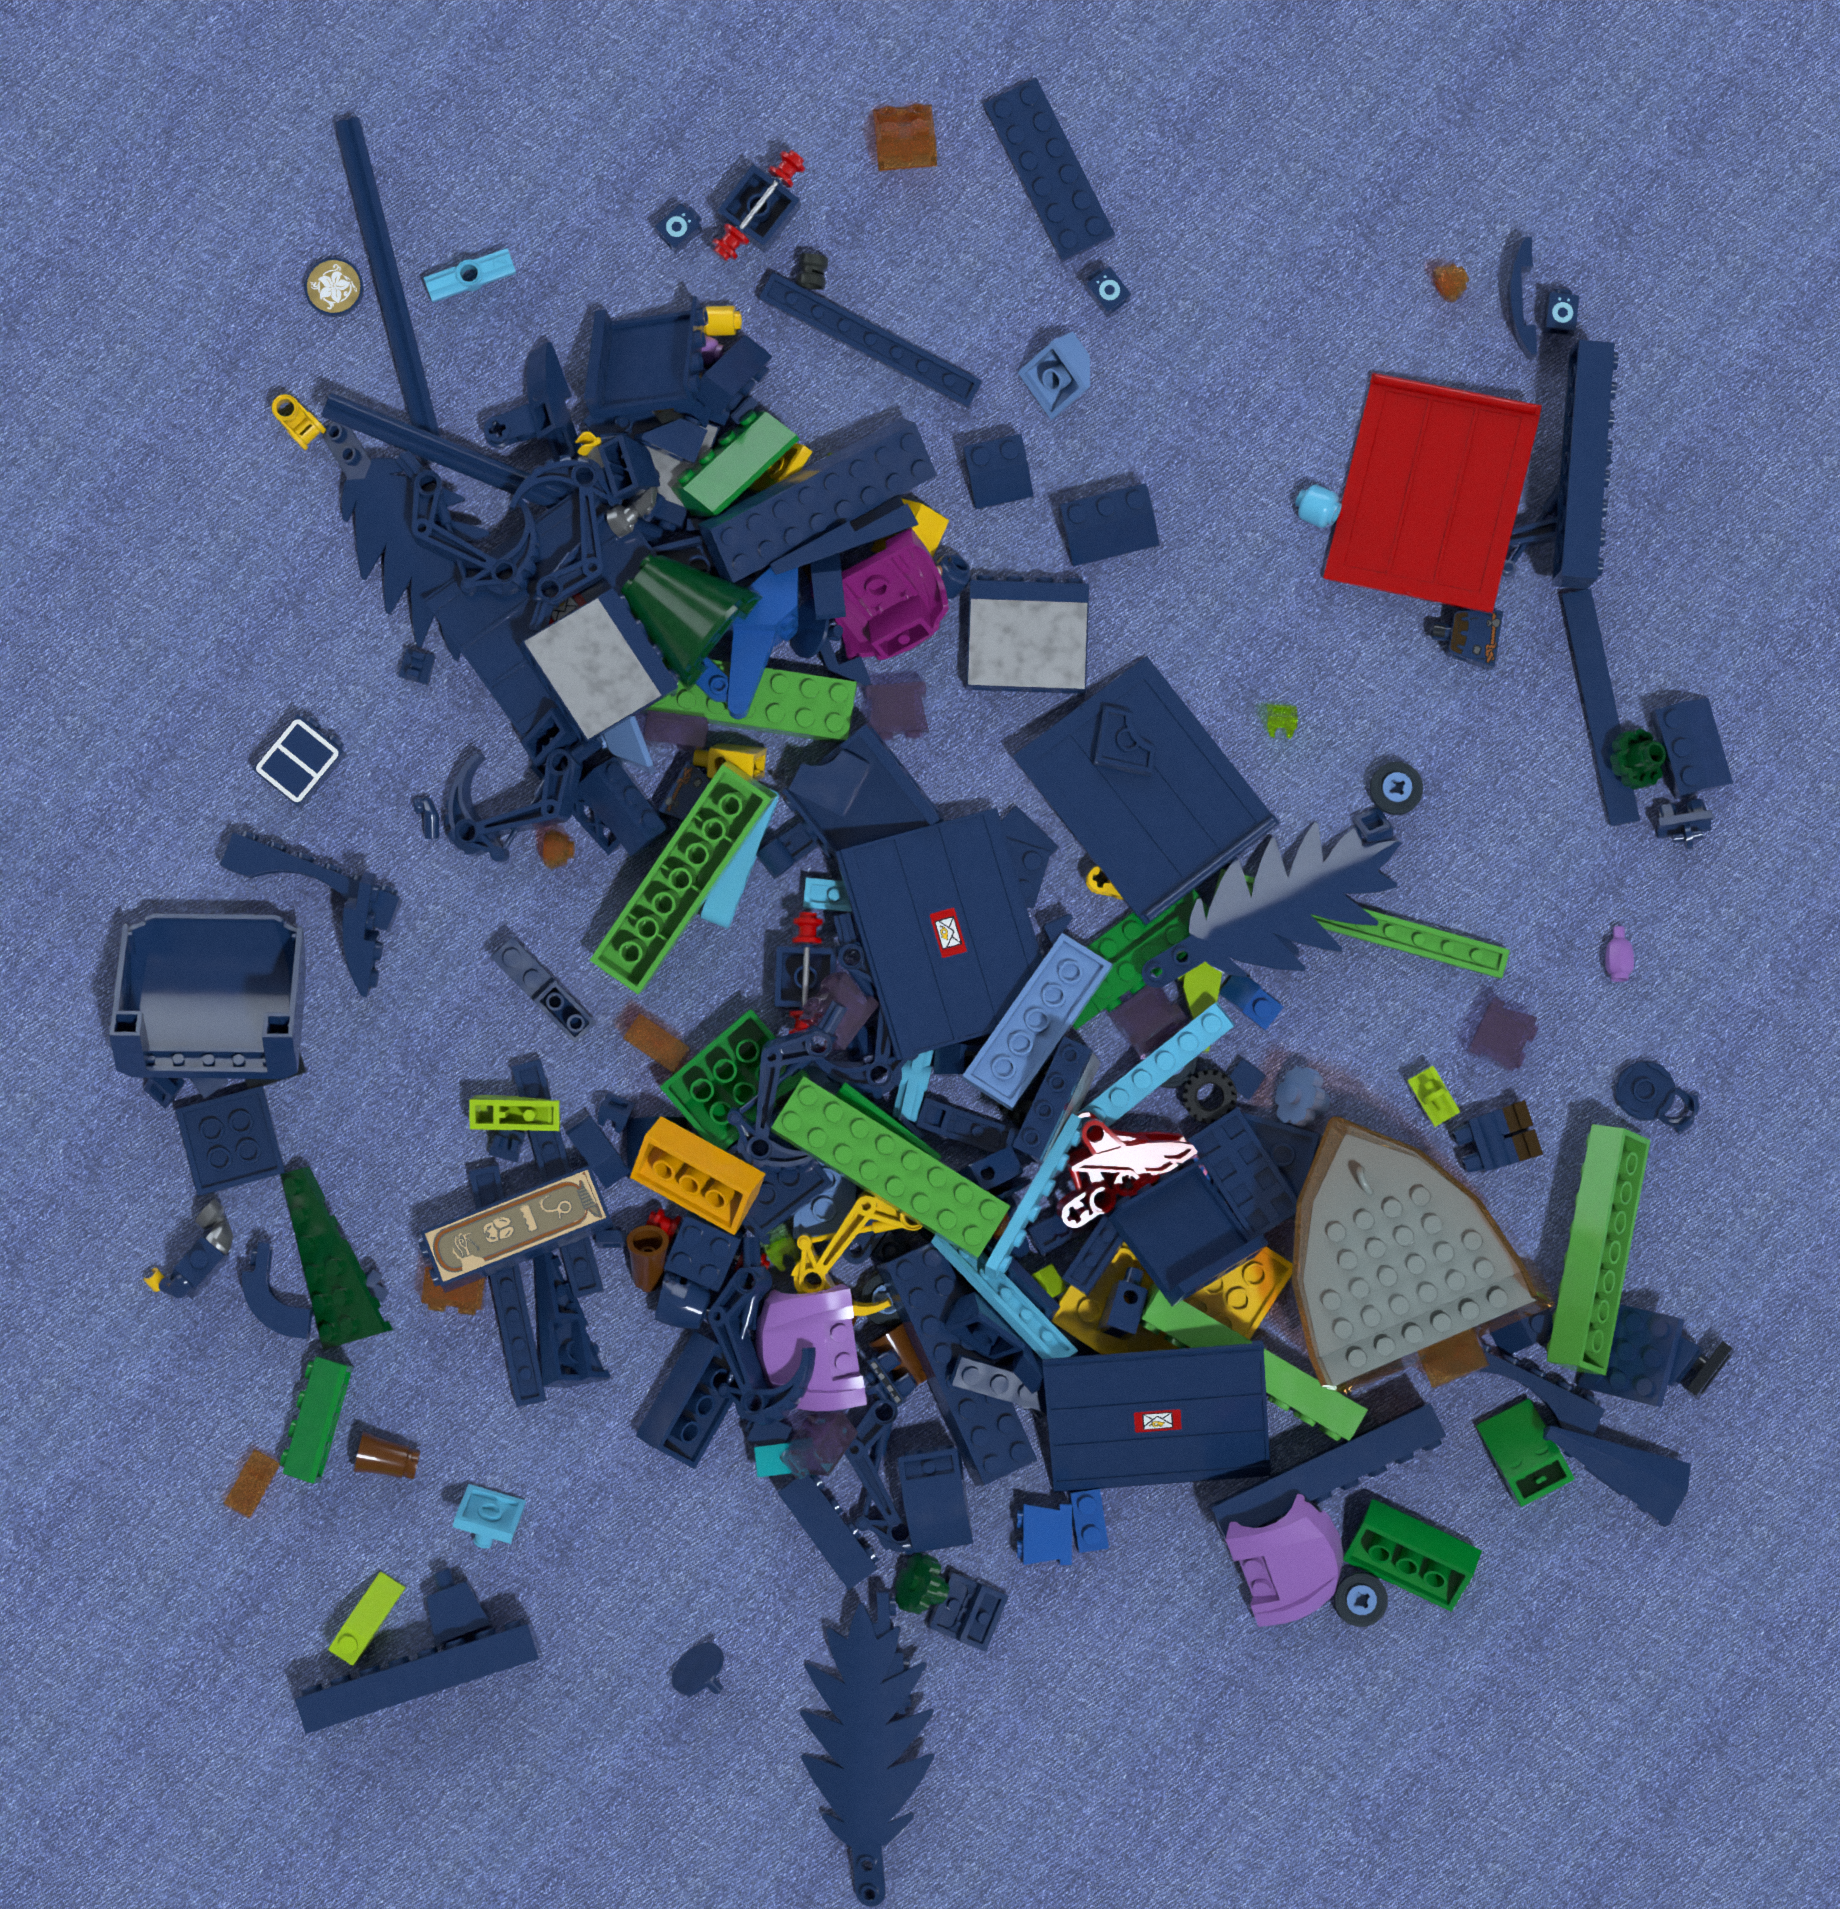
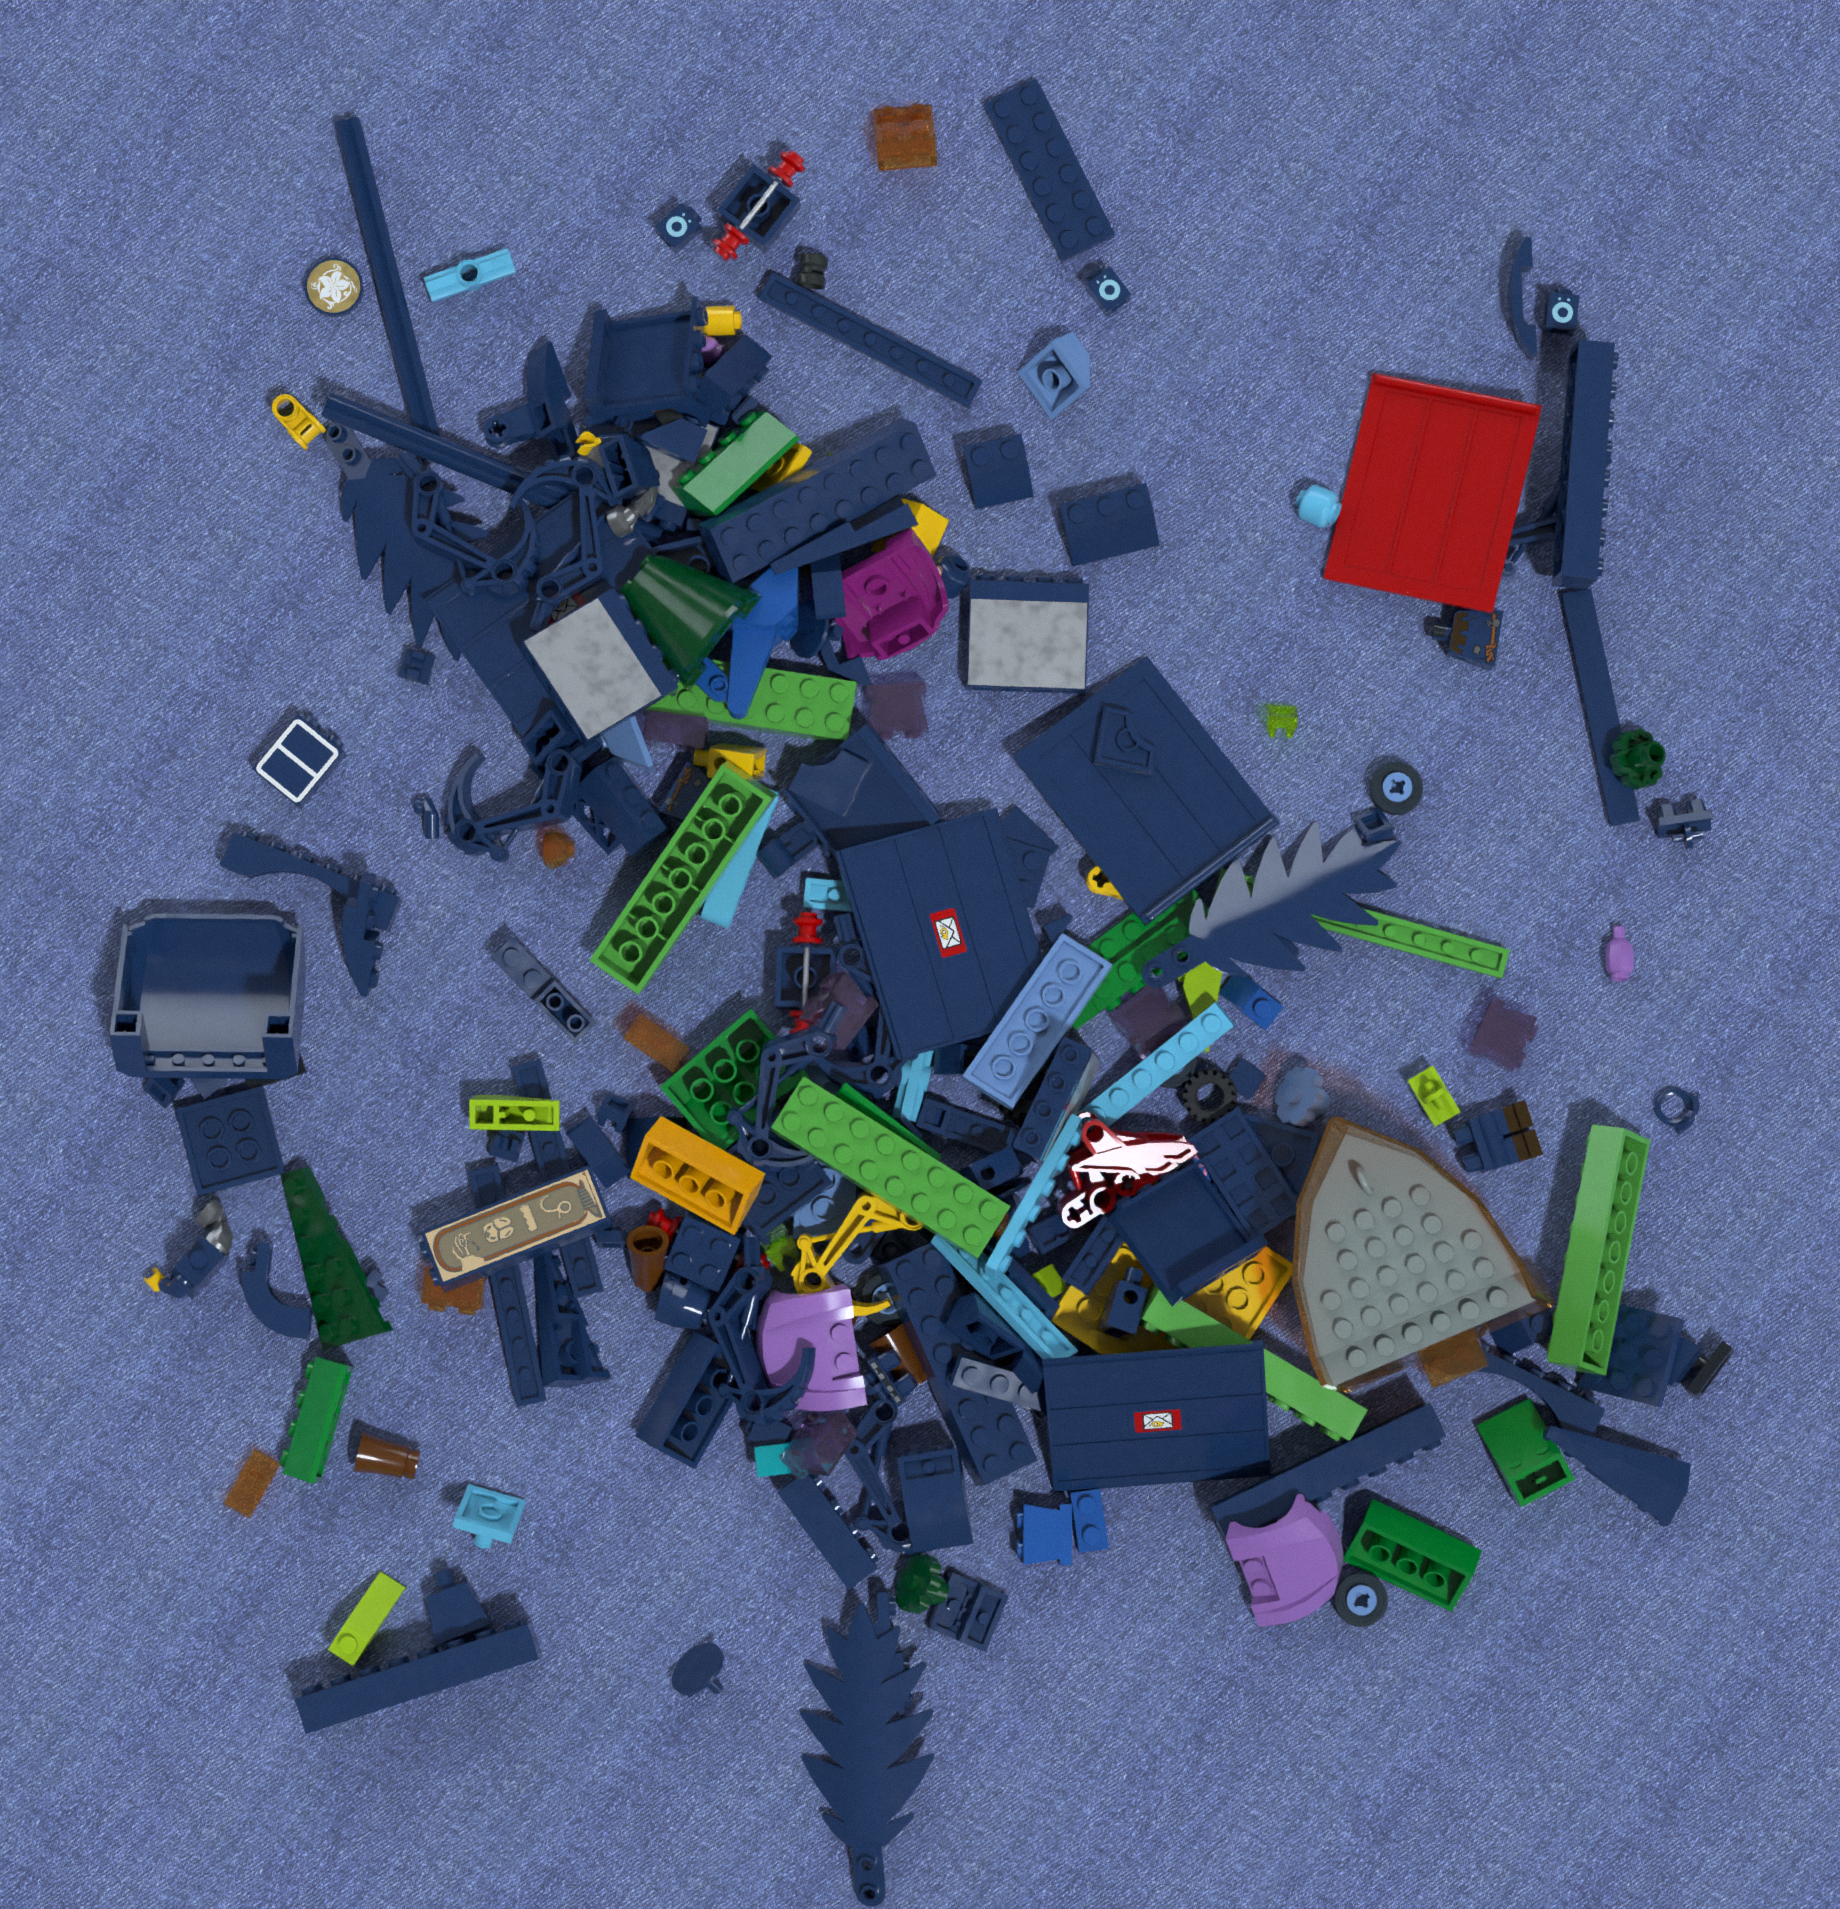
(1450, 281): clear orange cone -> none
(1645, 1091): dark blue tile -> none
(1692, 747): dark blue slope -> none

